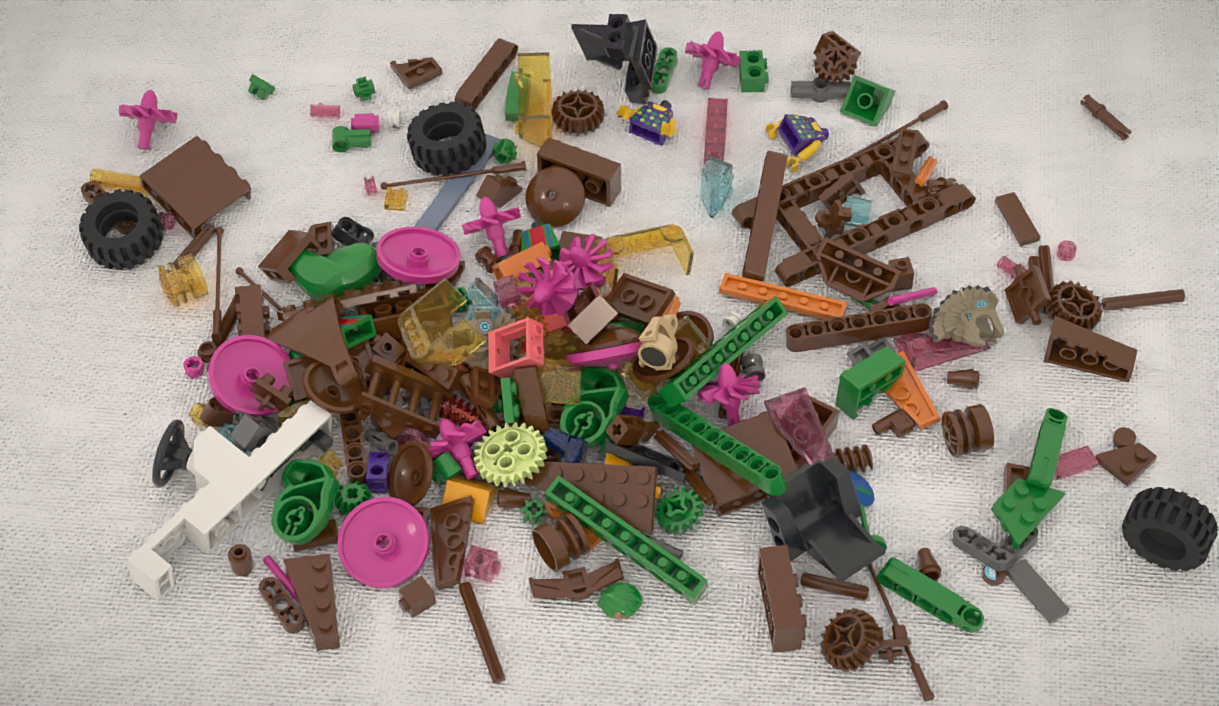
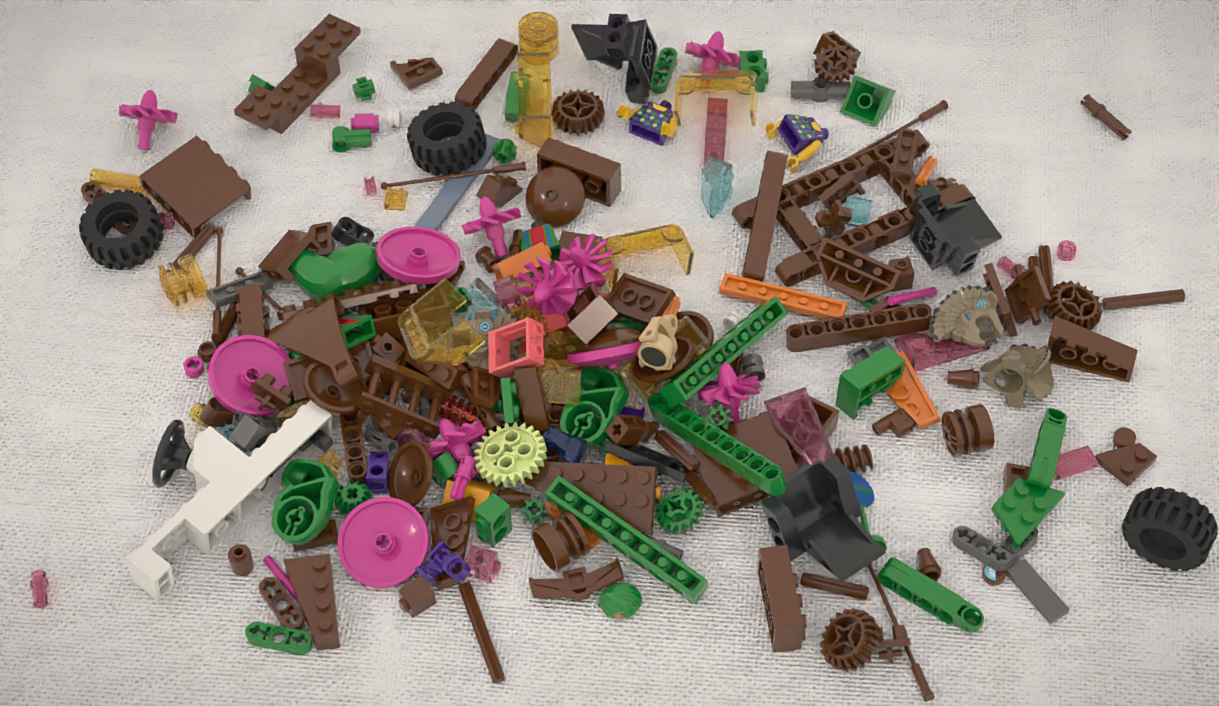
(39, 588): none -> clear pink pin
(225, 293): none -> dark grey tile
(286, 646): none -> green beam
(314, 72): none -> reddish brown bracket
(443, 561): none -> dark purple piece
(462, 477): none -> dark pink axle
(493, 520): none -> green brick
(538, 34): none -> clear yellow wheel
(716, 412): none -> green gear
(742, 81): none -> clear yellow windscreen
(953, 234): none -> black piece
(1002, 307): none -> reddish brown plate
(1017, 219): reddish brown tile -> none
(1022, 370): none -> dark tan piece

